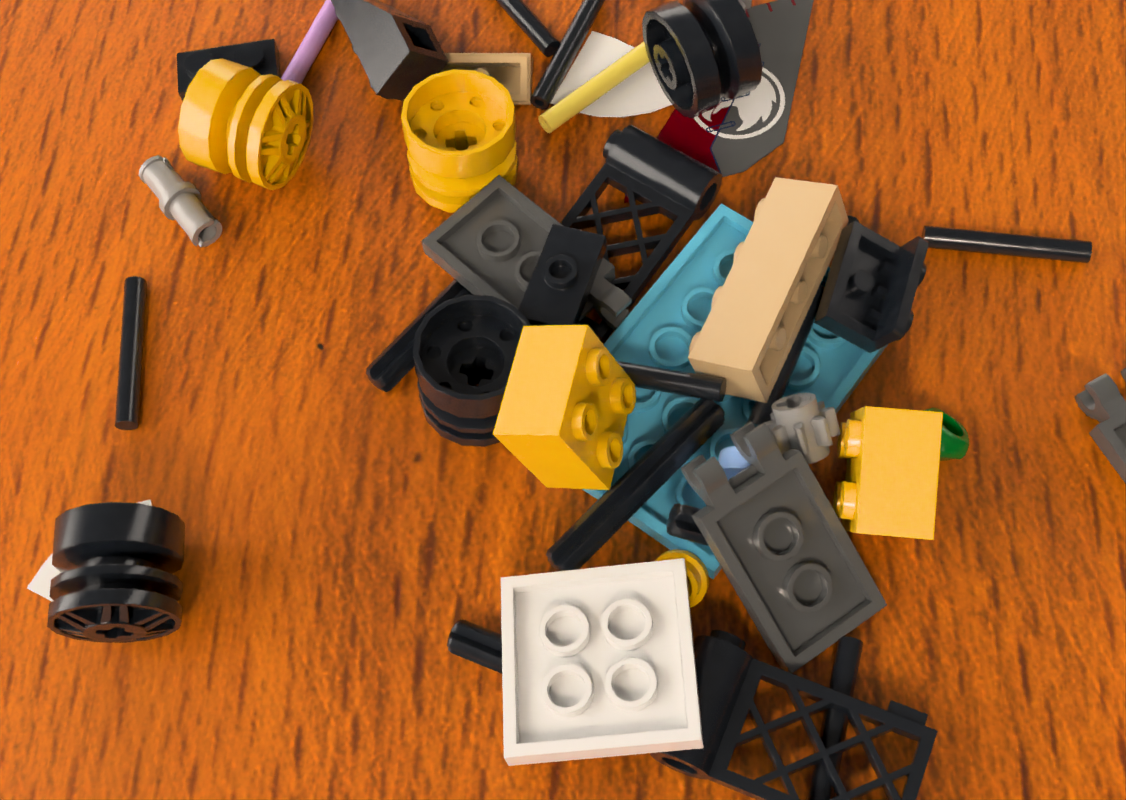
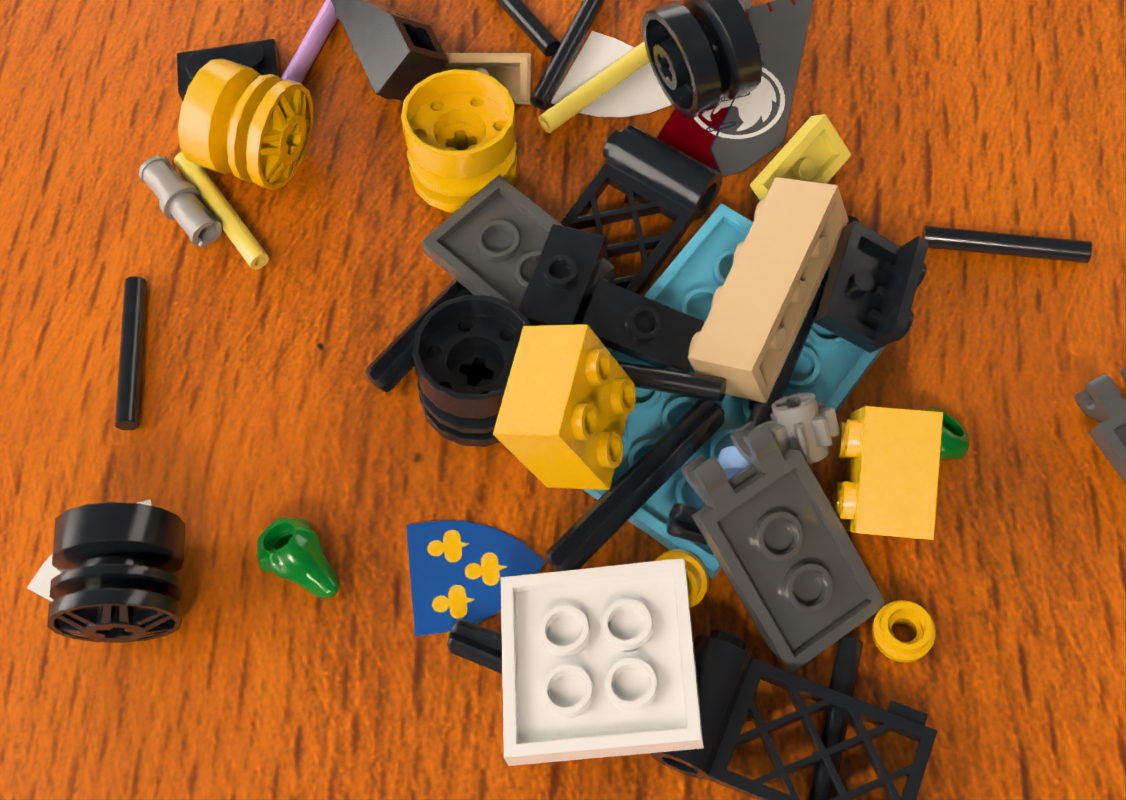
(223, 212): none -> light yellow piece
(296, 554): none -> green animal
(460, 570): none -> blue sticker
(641, 326): none -> black plate
(810, 155): none -> light yellow plate
(913, 617): none -> yellow plate

